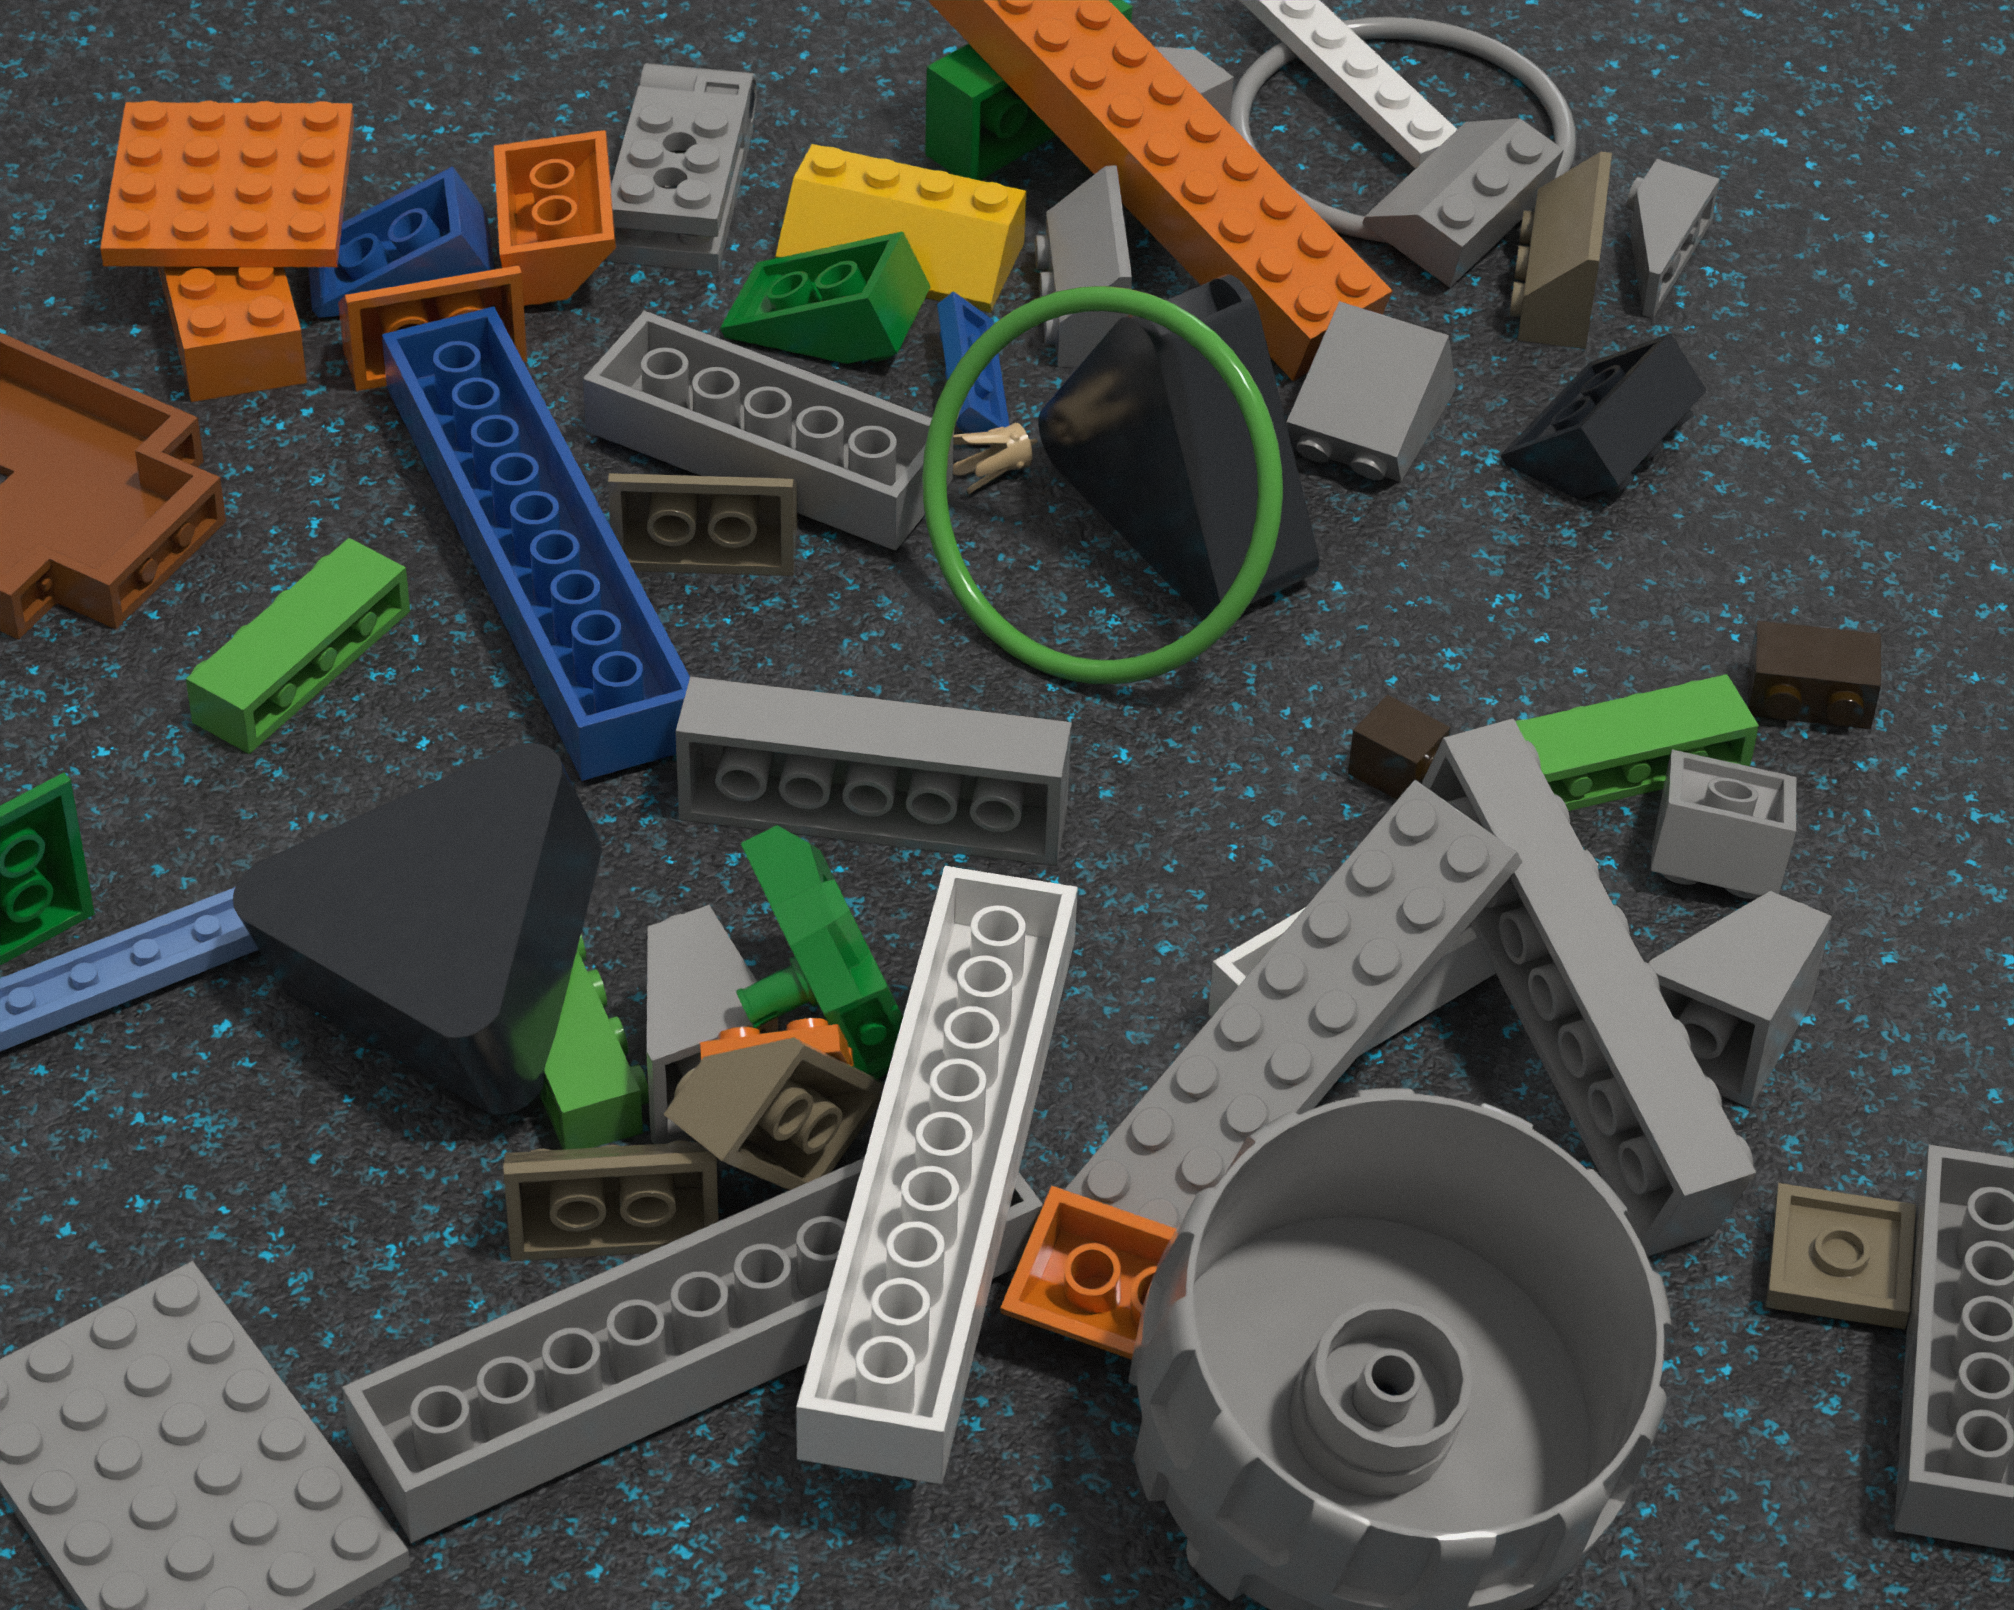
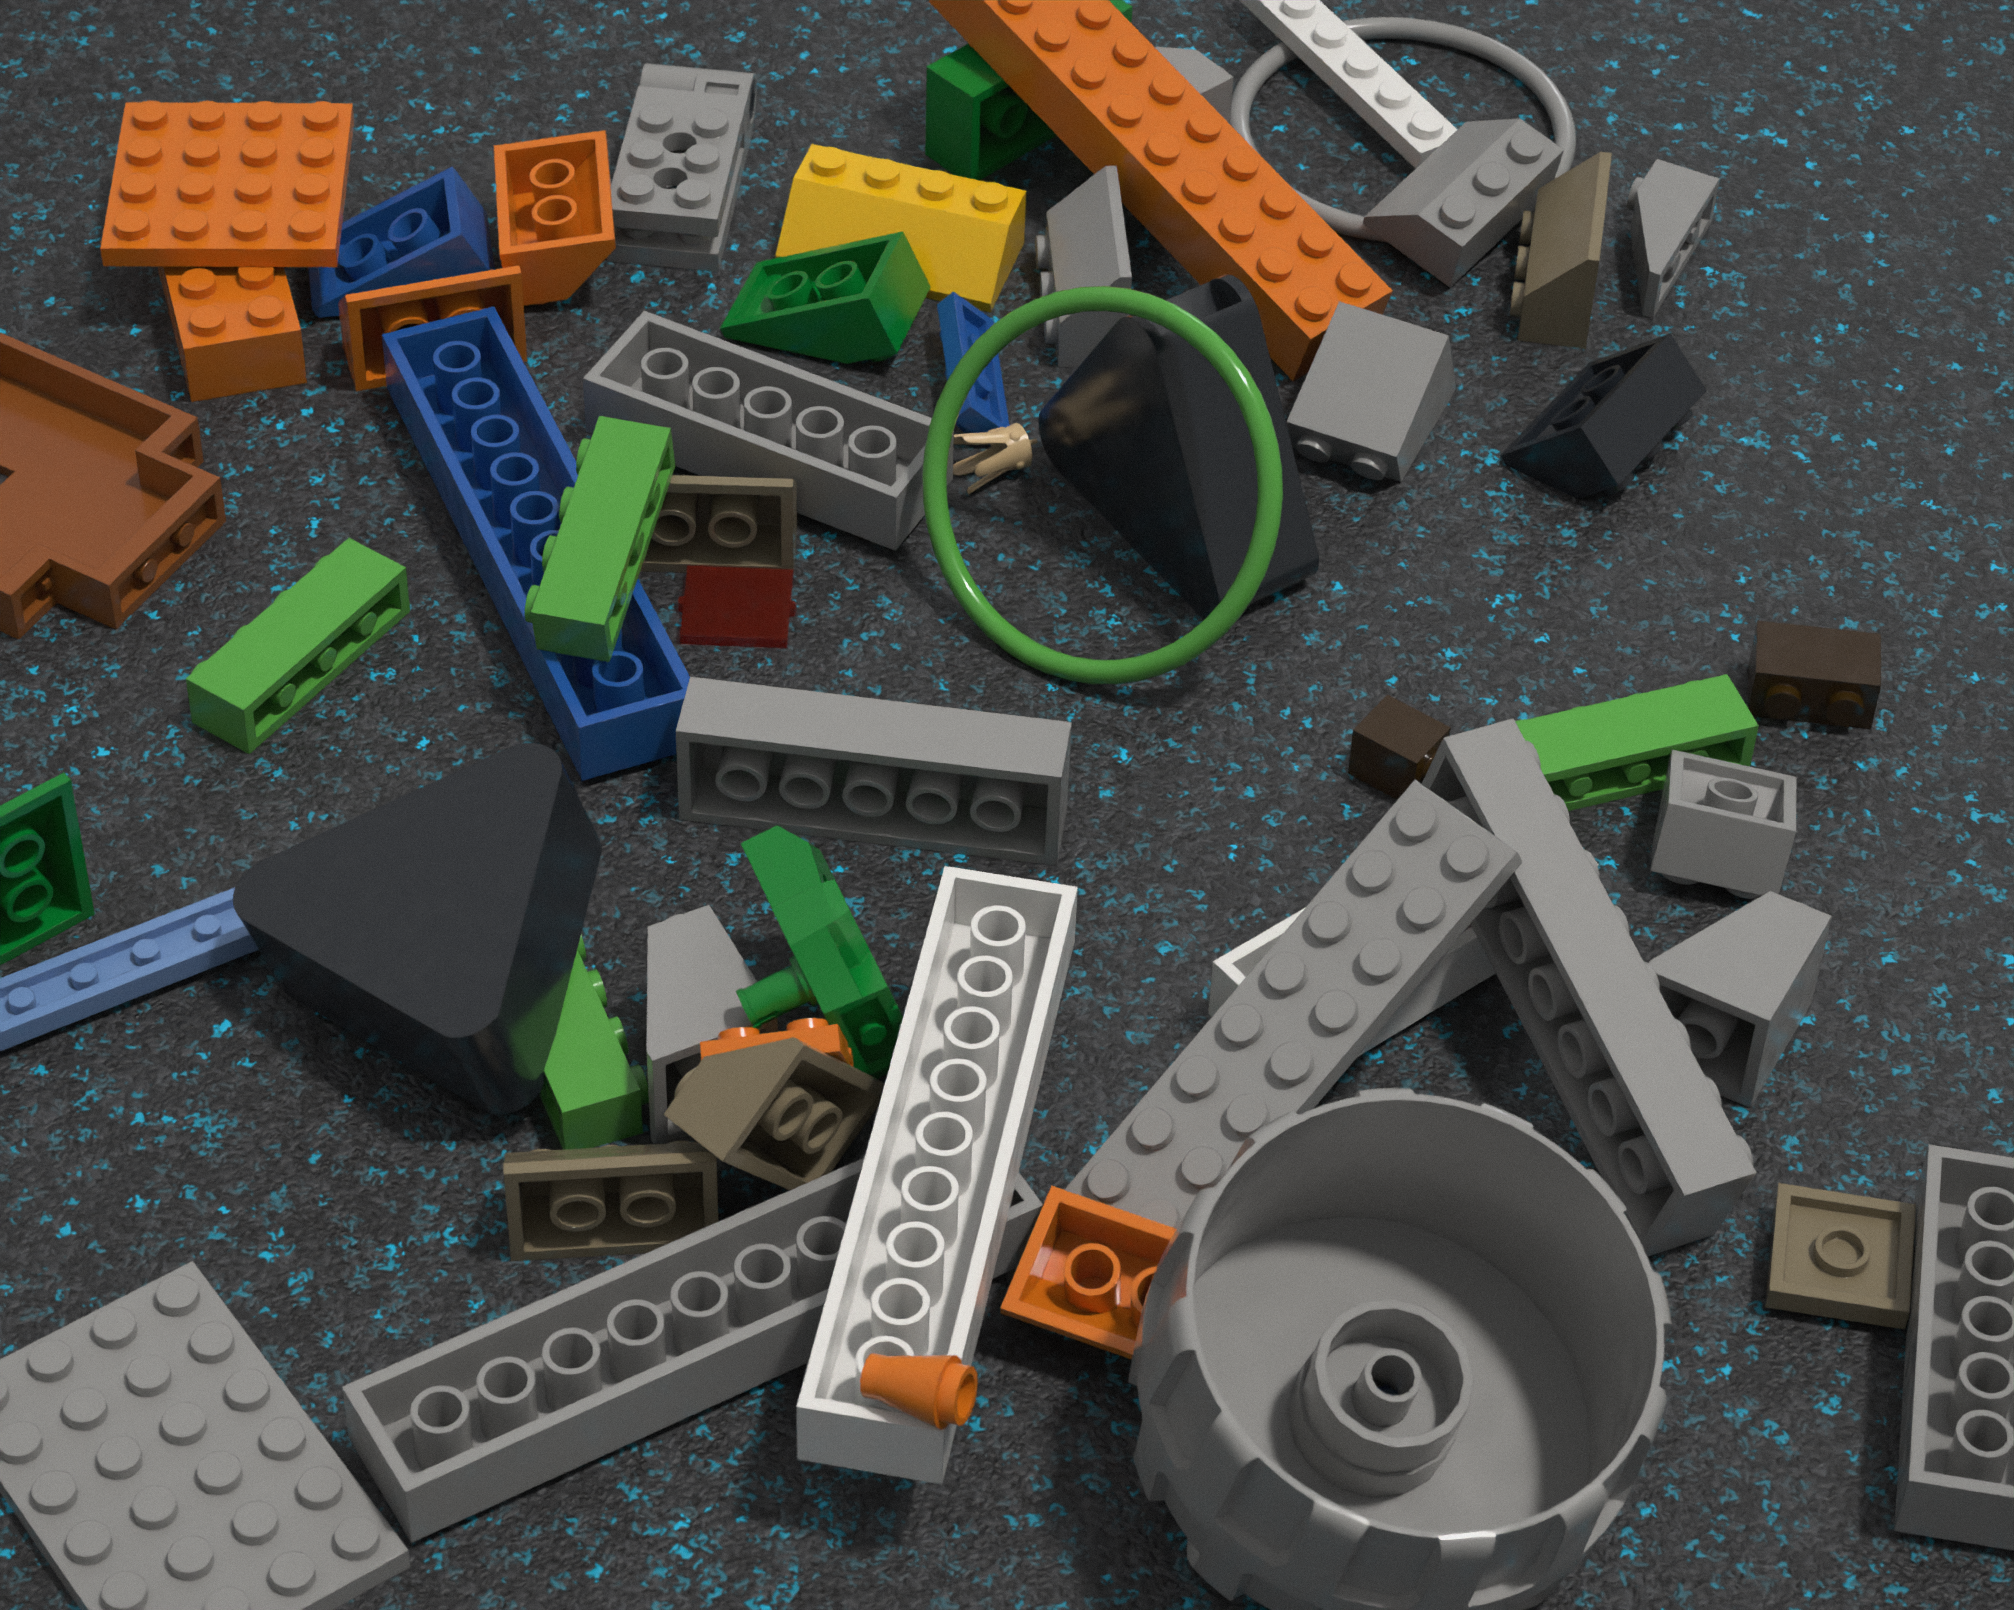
(601, 538): none -> bright green brick
(737, 606): none -> clear red piece
(924, 1386): none -> orange cone

